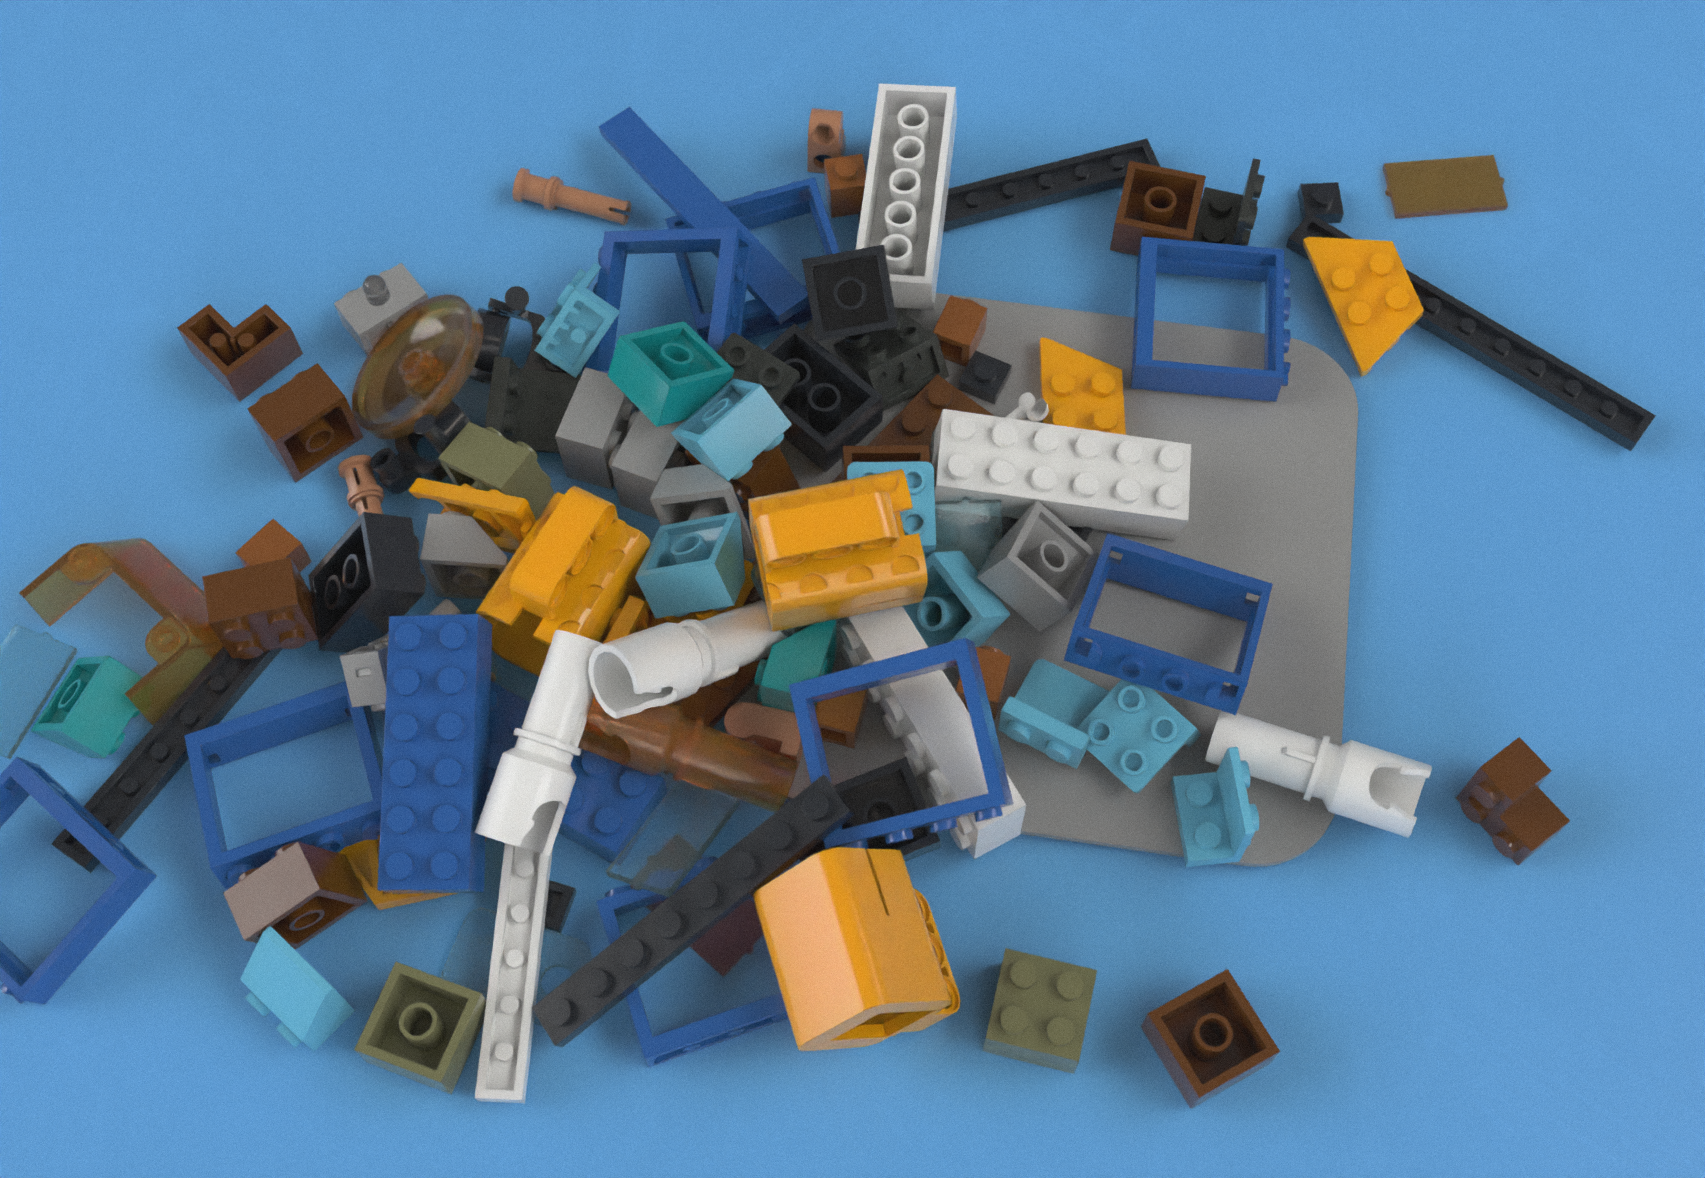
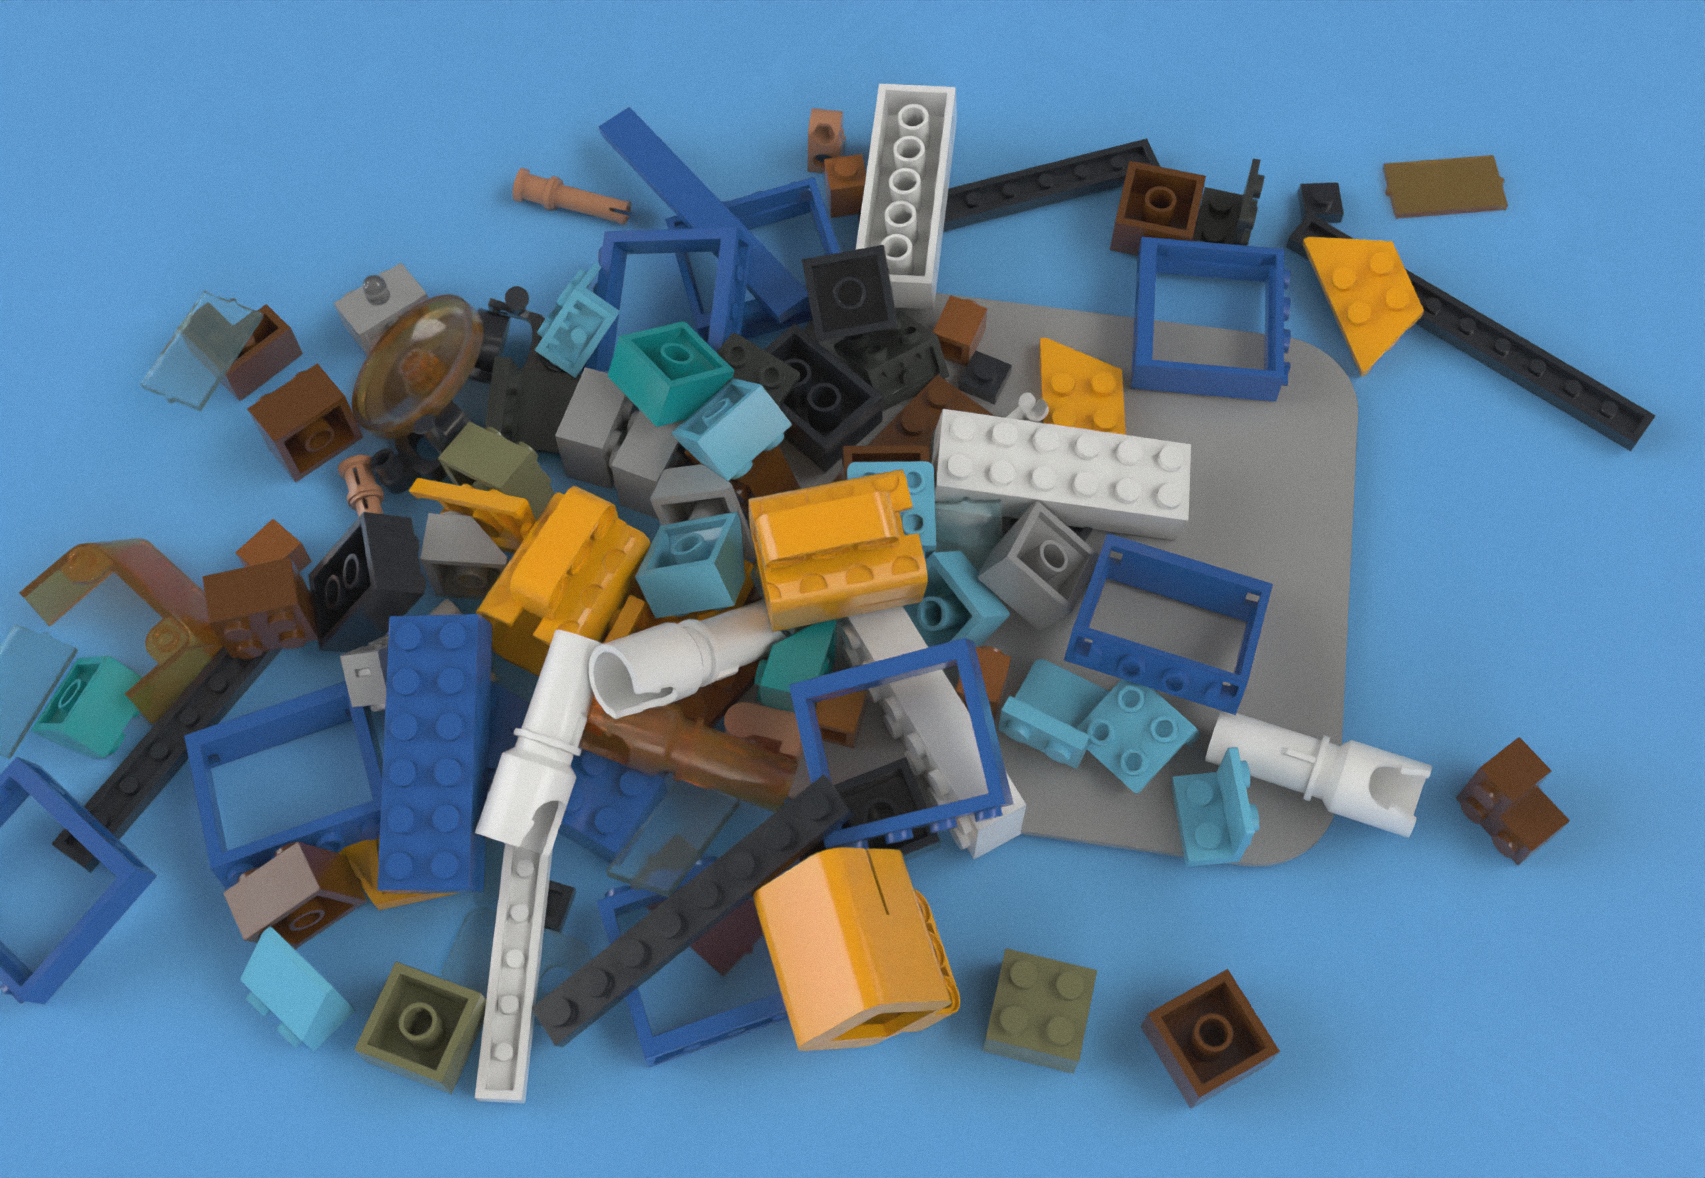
(202, 350): none -> clear light blue piece

